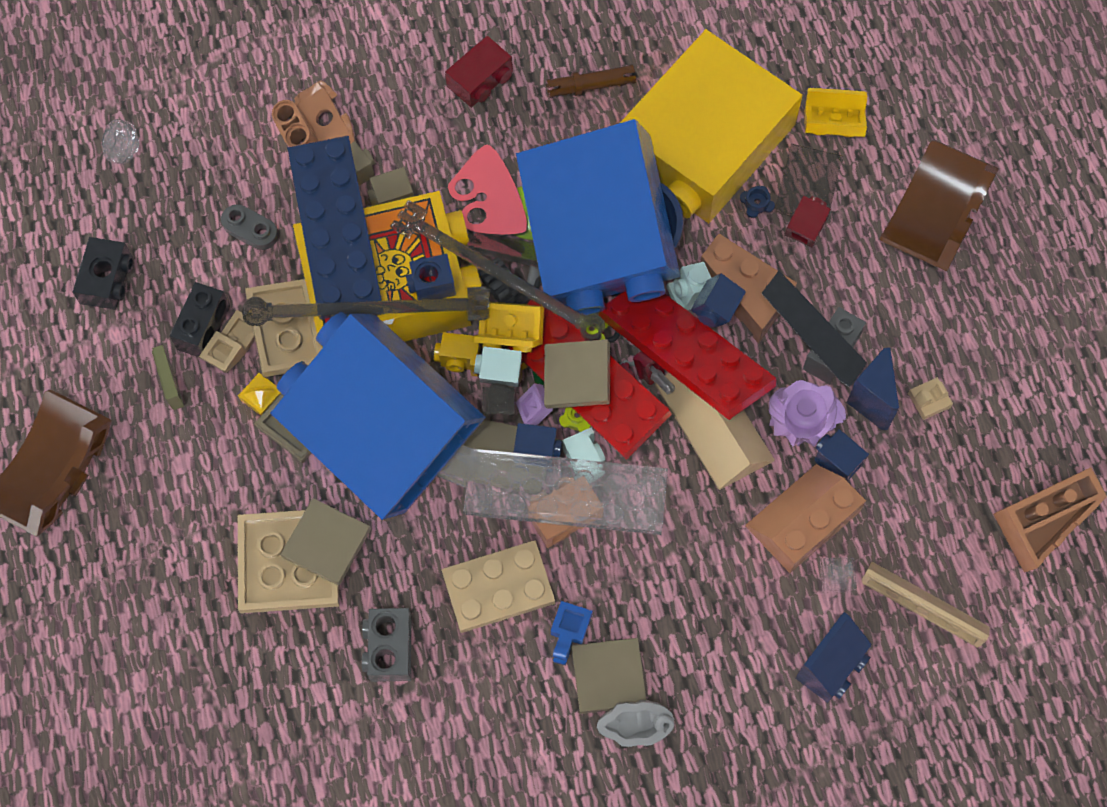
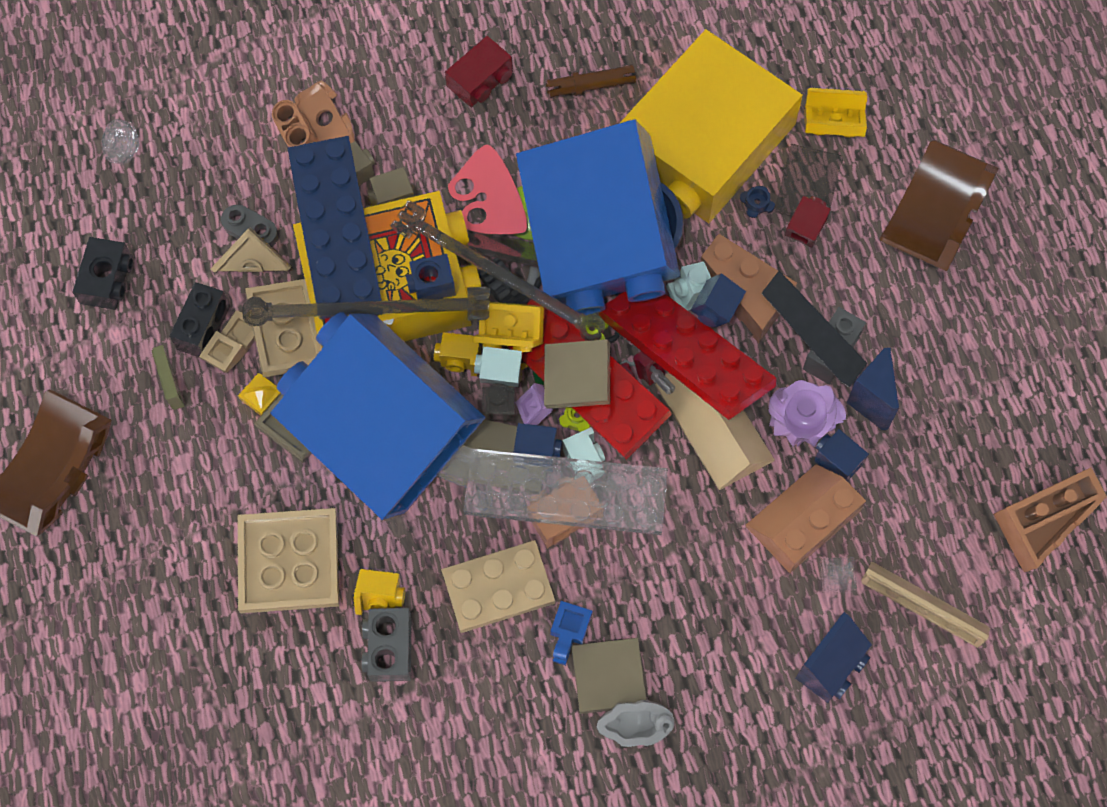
(251, 254): none -> tan tile
(325, 541): dark tan tile -> none
(377, 591): none -> yellow brick
(930, 398): tan tile -> none

